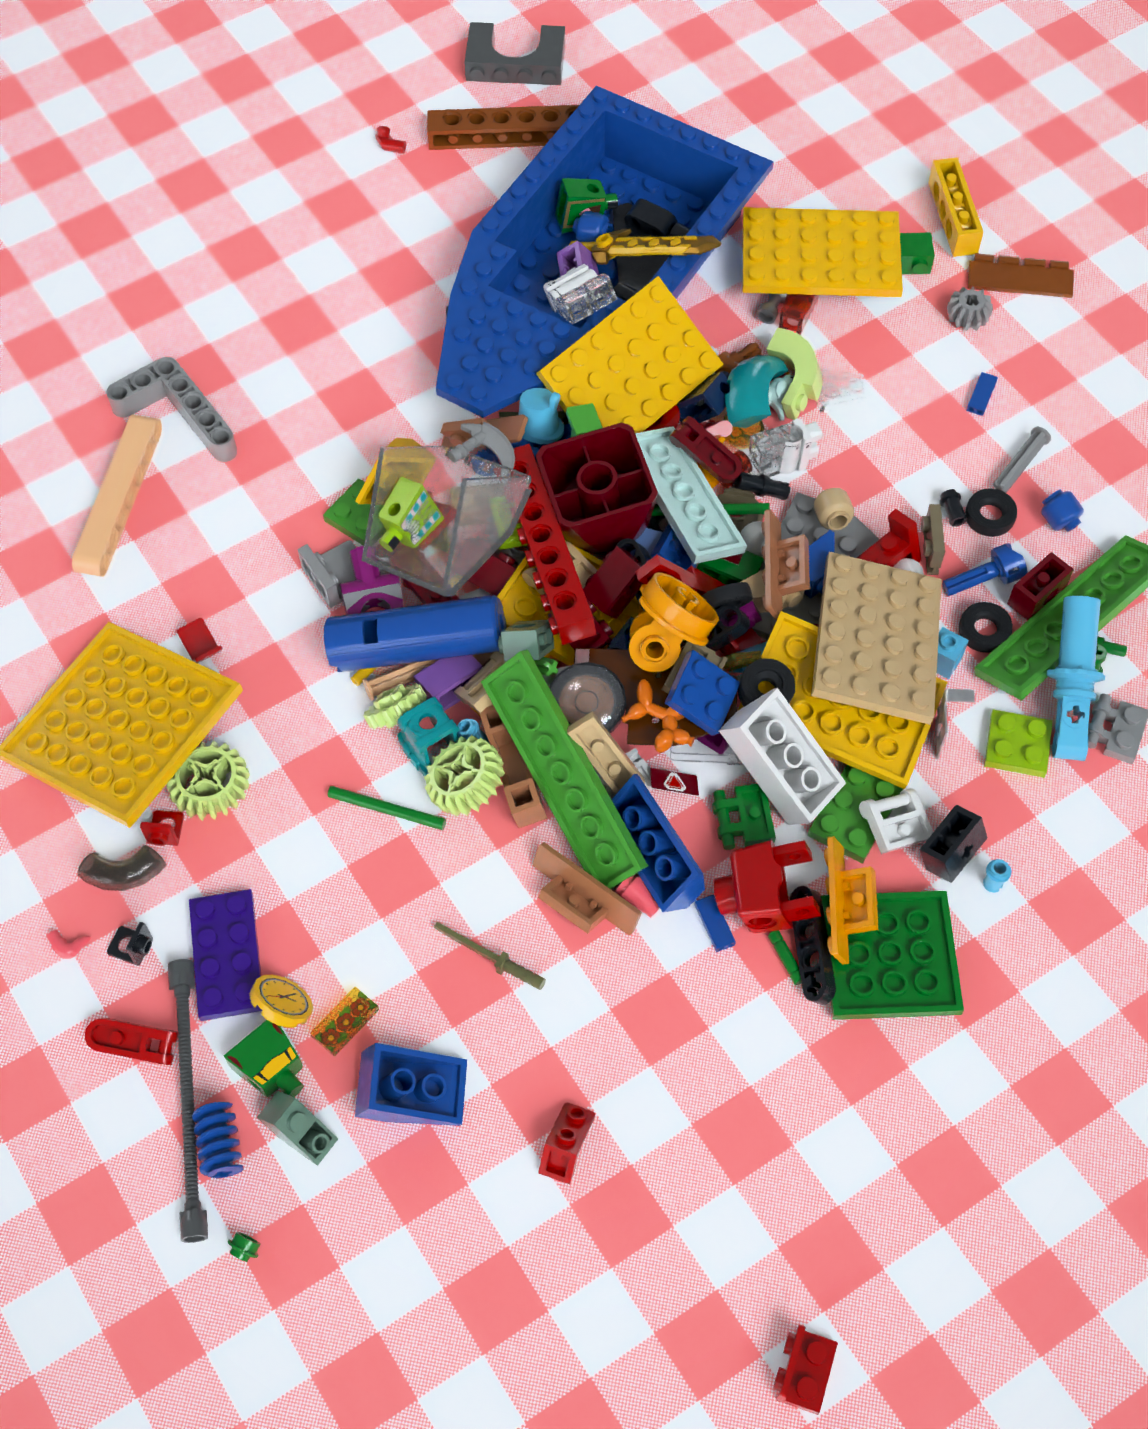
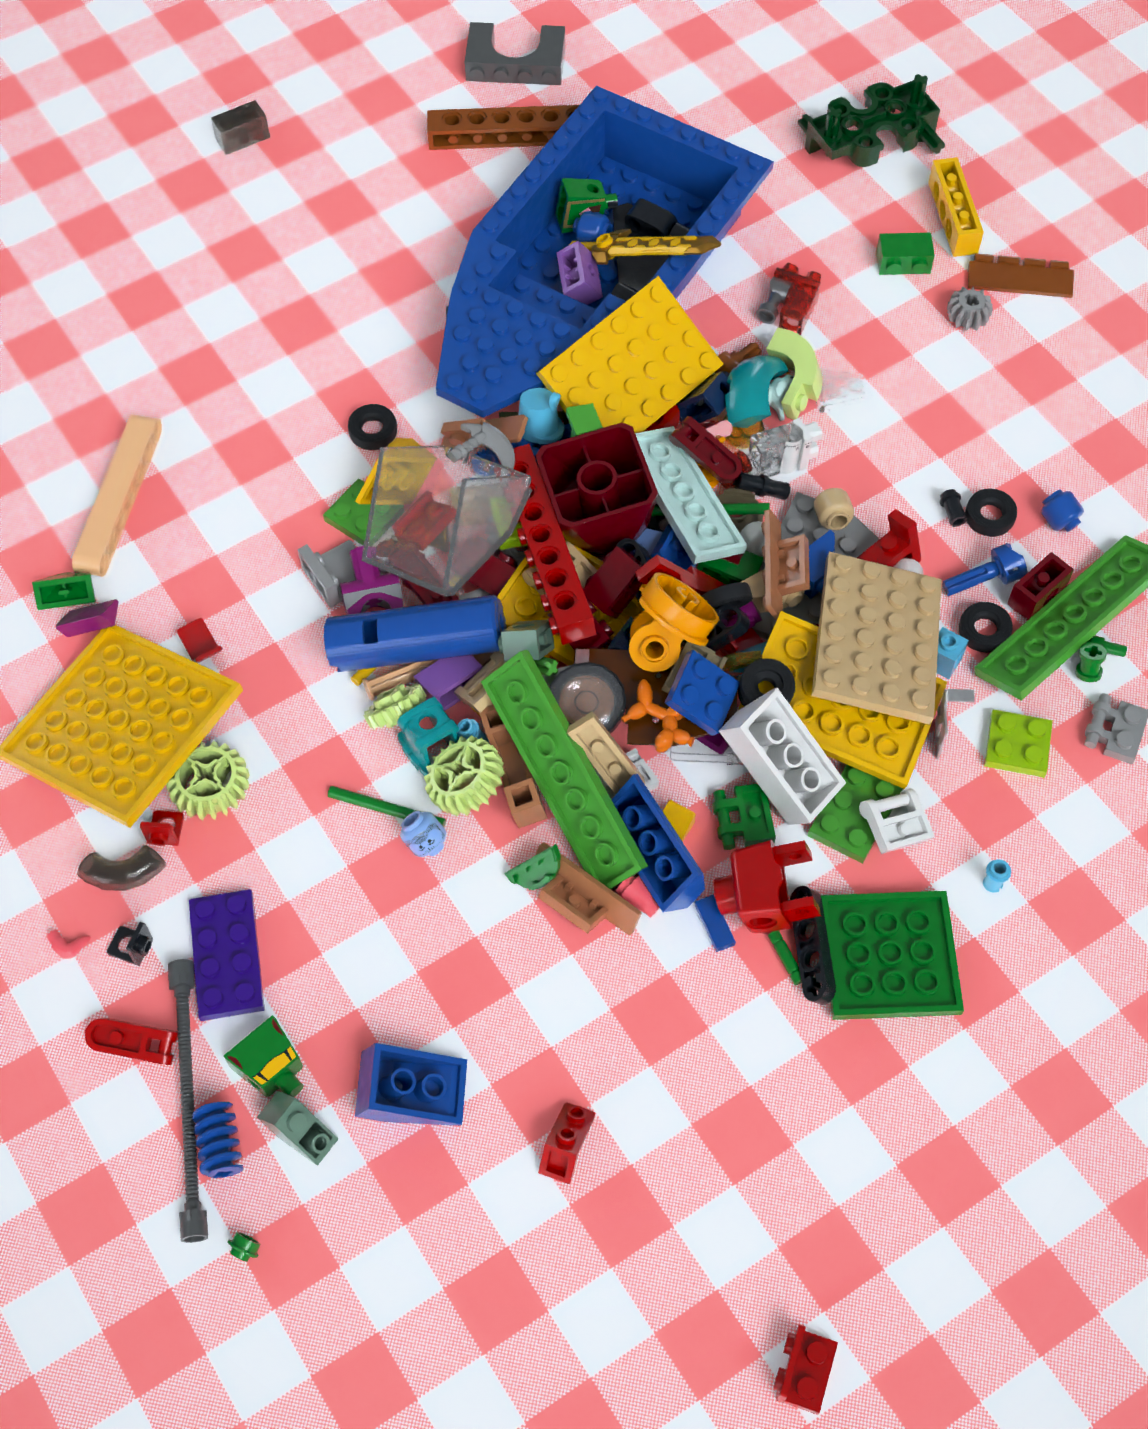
(64, 590): none -> green slope
(88, 618): none -> magenta slope
(168, 378): light grey beam -> none
(240, 127): none -> clear smoke brick
(281, 1001): yellow tile -> none
(344, 1021): clear yellow tile -> none
(369, 413): none -> black tyre
(387, 143): red arm -> none
(408, 515): lime torso -> none
(423, 834): none -> light blue head
(502, 962): olive sword -> none
(537, 870): none -> green tile
(579, 291): clear hips -> none
(674, 781): dark red sticker -> none
(680, 818): none -> yellow slope
(822, 252): yellow plate -> none
(851, 900): light orange bracket -> none
(862, 146): none -> dark green gear
(933, 539): dark tan plate -> none
(953, 843): black brick -> none
(982, 393): blue piece -> none
(1038, 438): light grey axle -> none
(1075, 676): medium azure piece -> none

